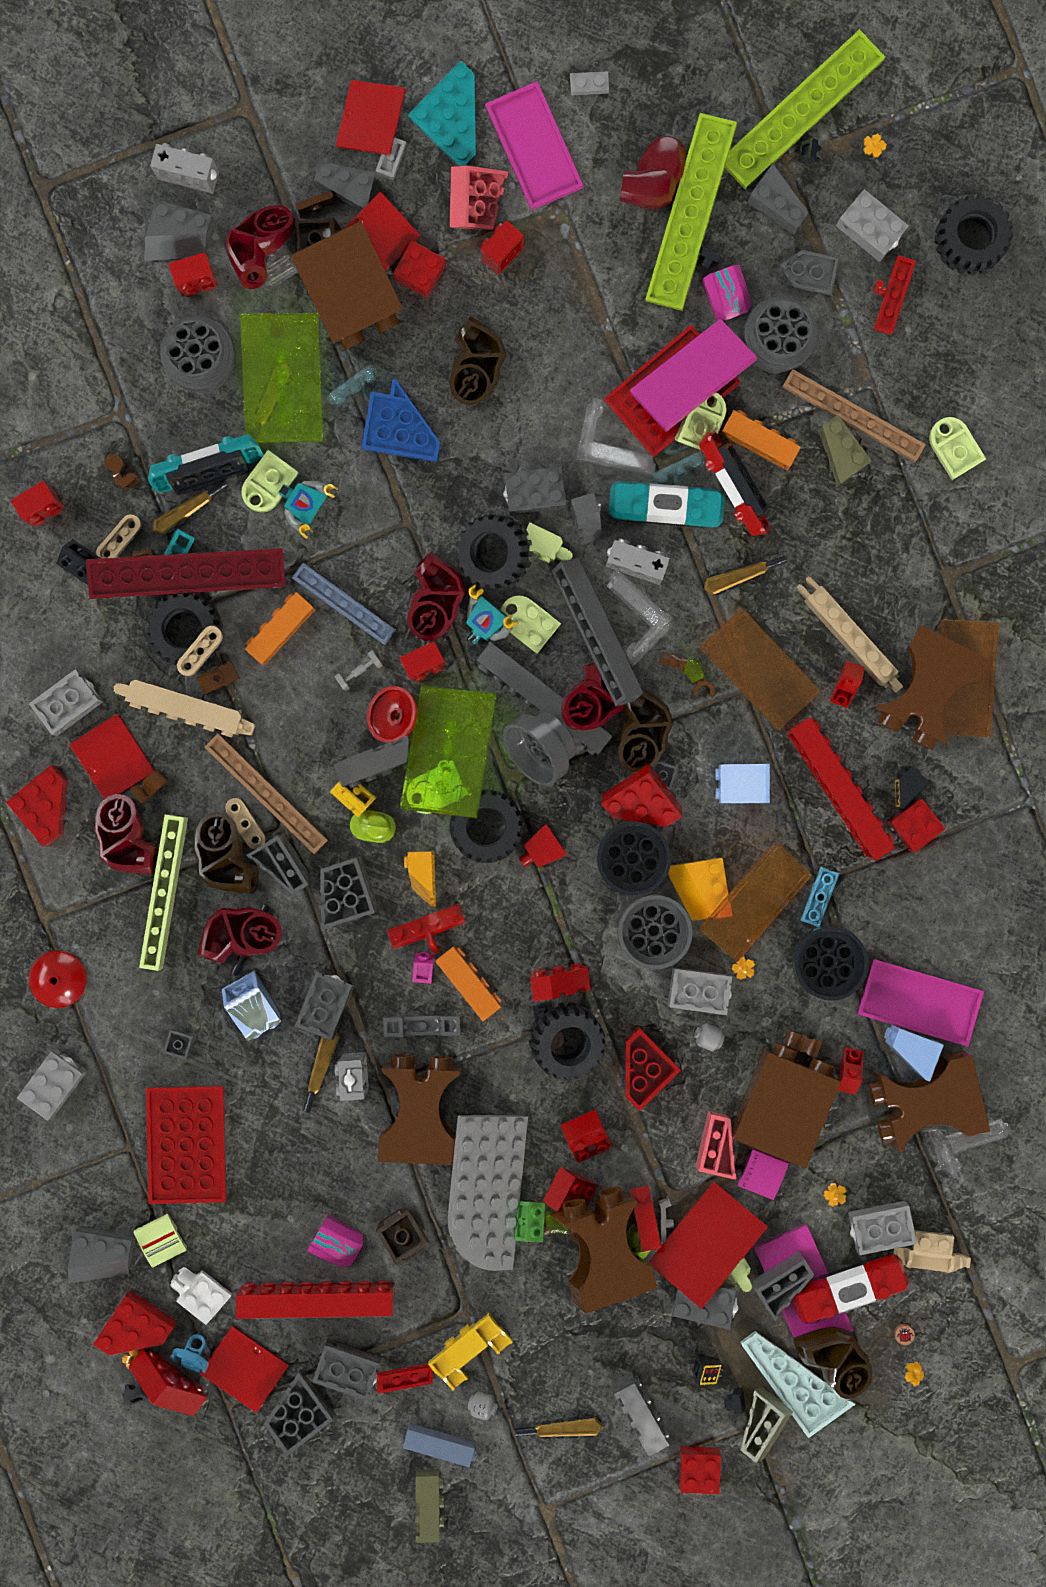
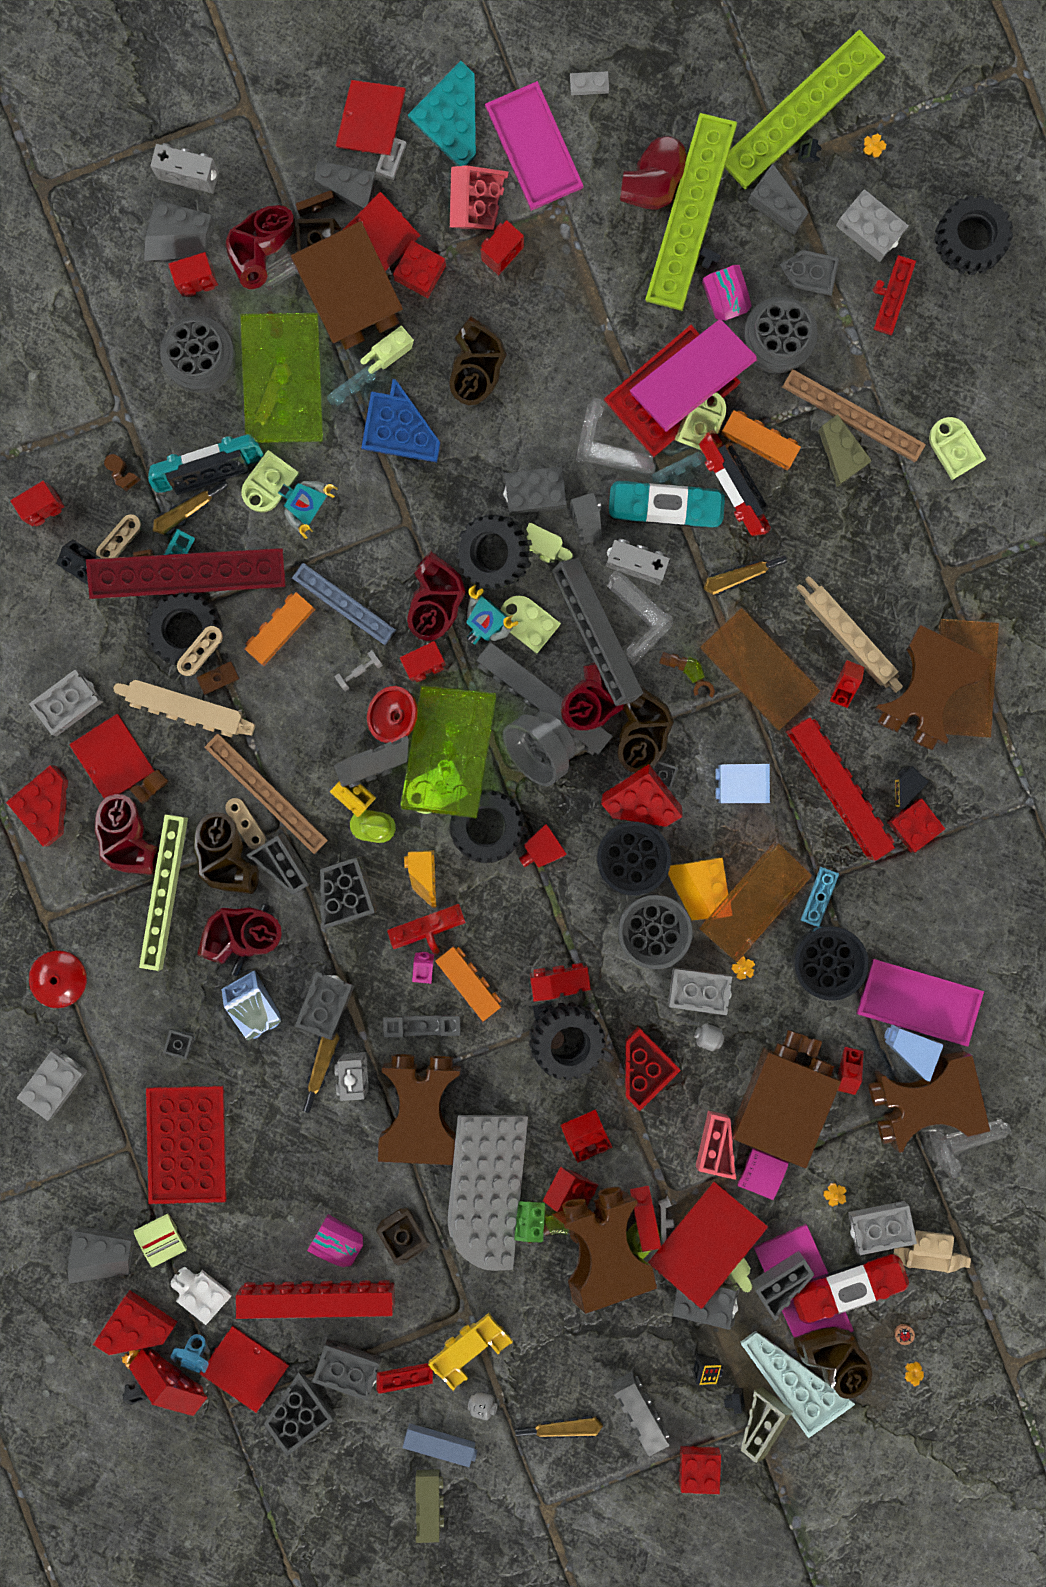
(389, 349): none -> yellowish green hinge

